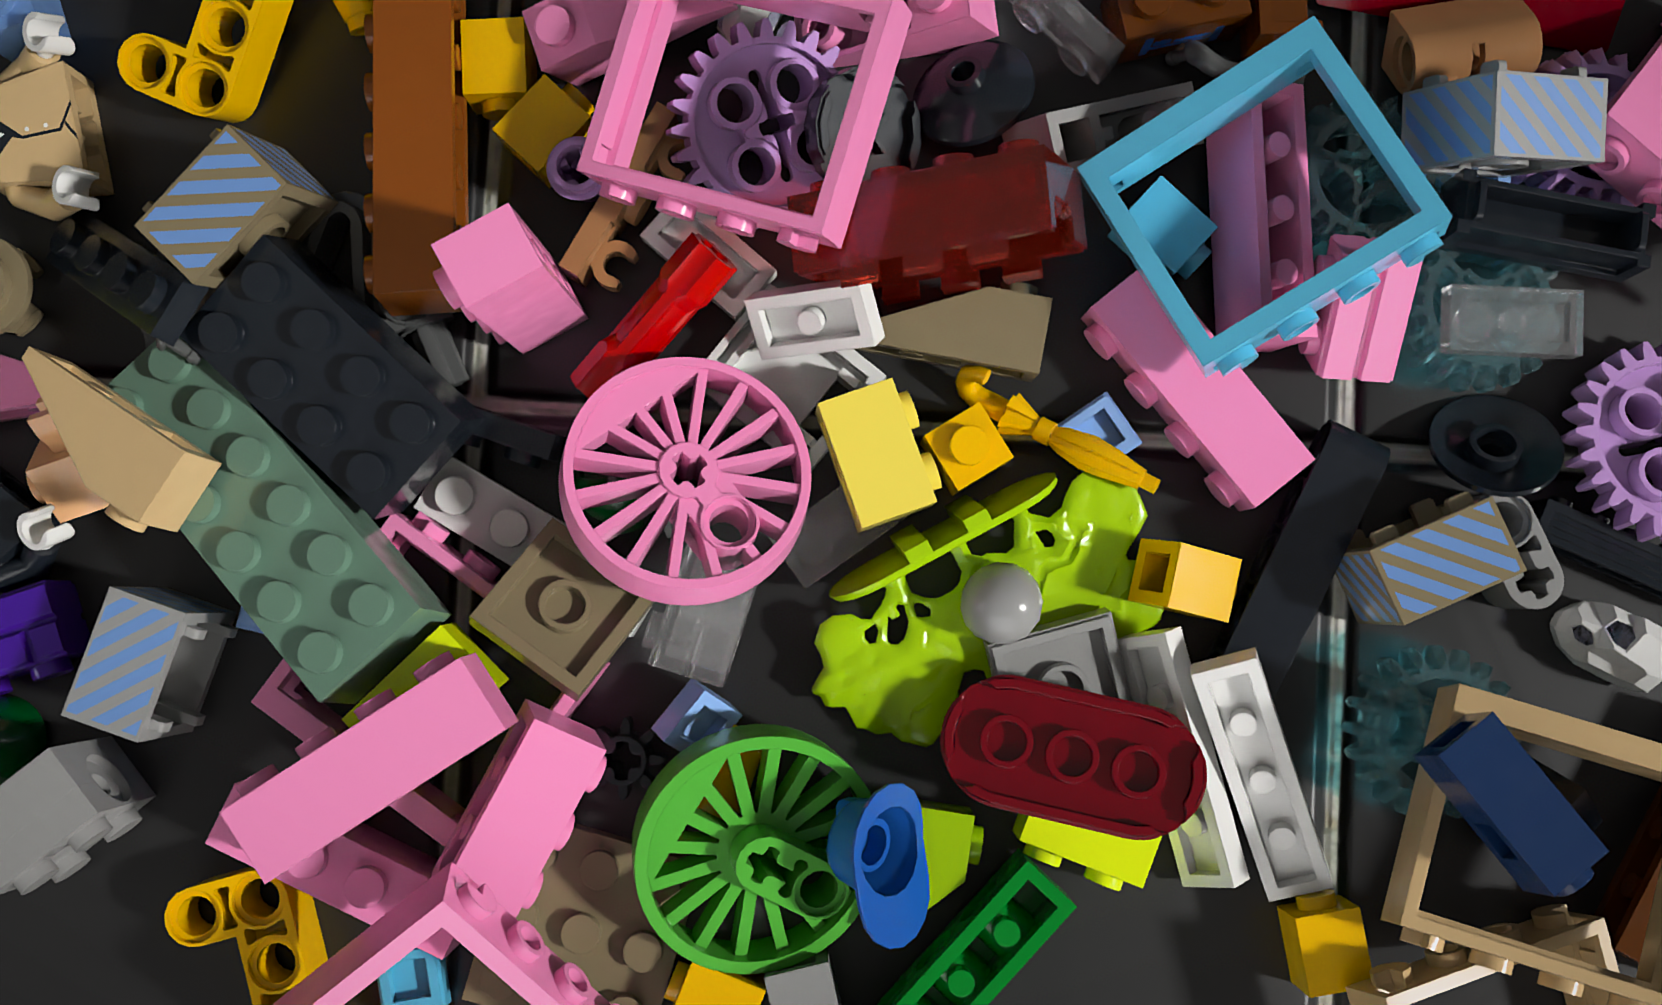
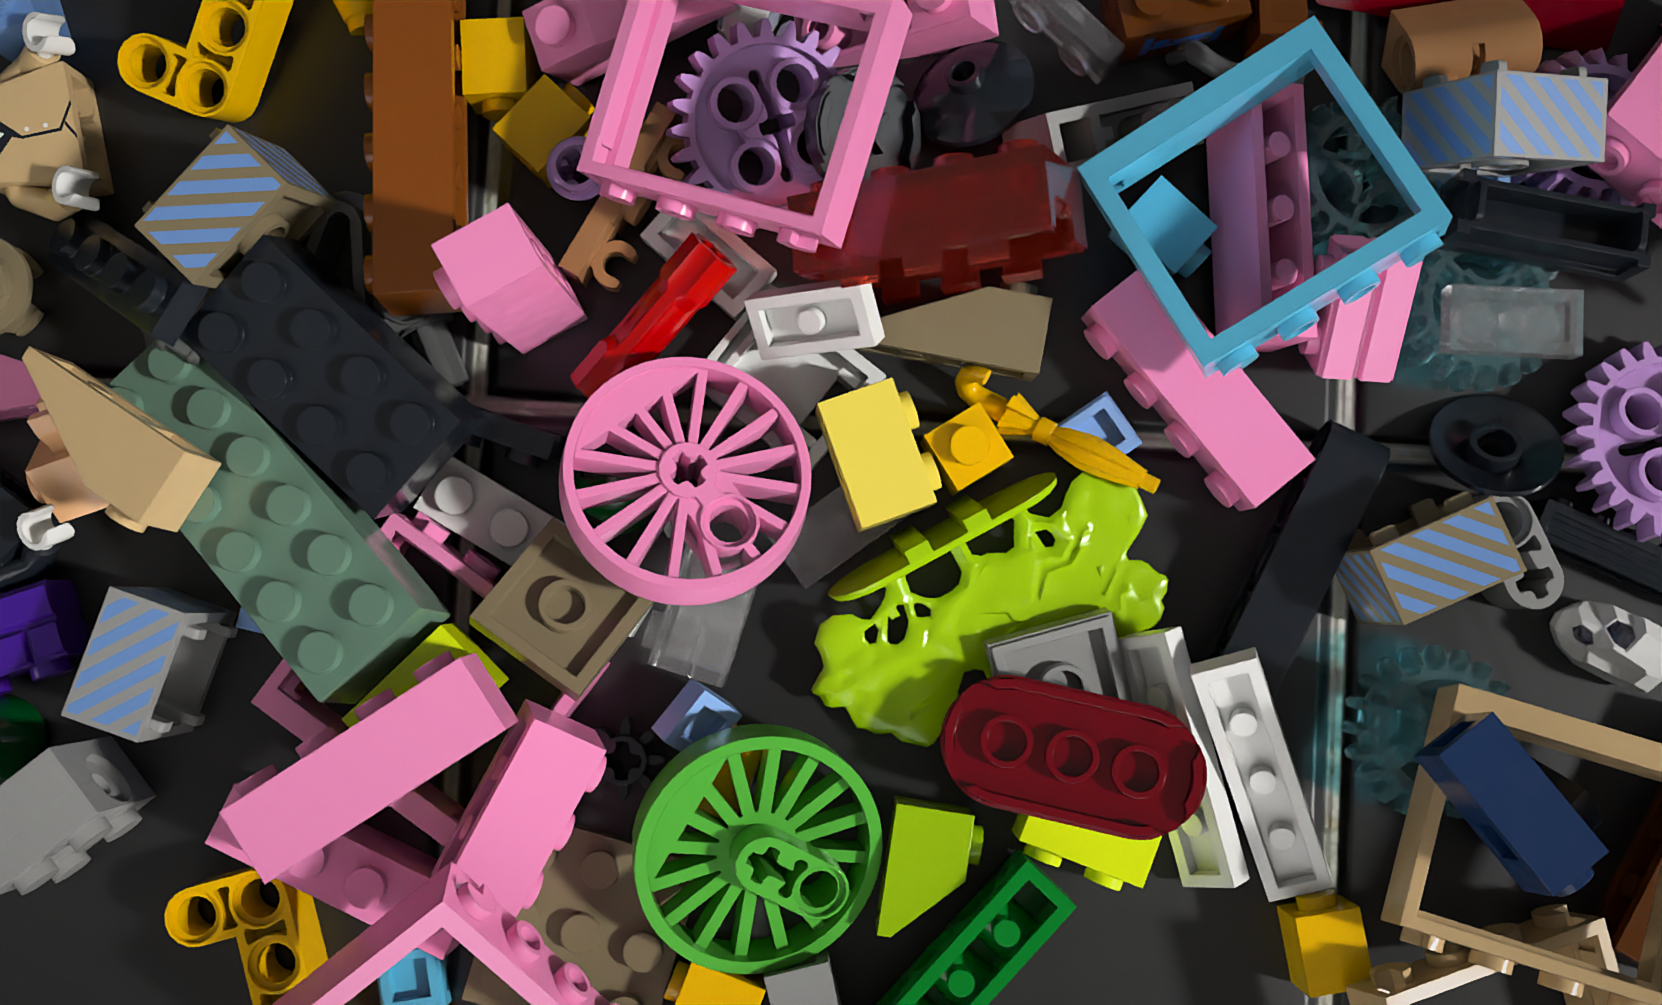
(882, 856): blue piece -> none
(1001, 603): light grey piece -> none
(1185, 579): yellow brick -> none

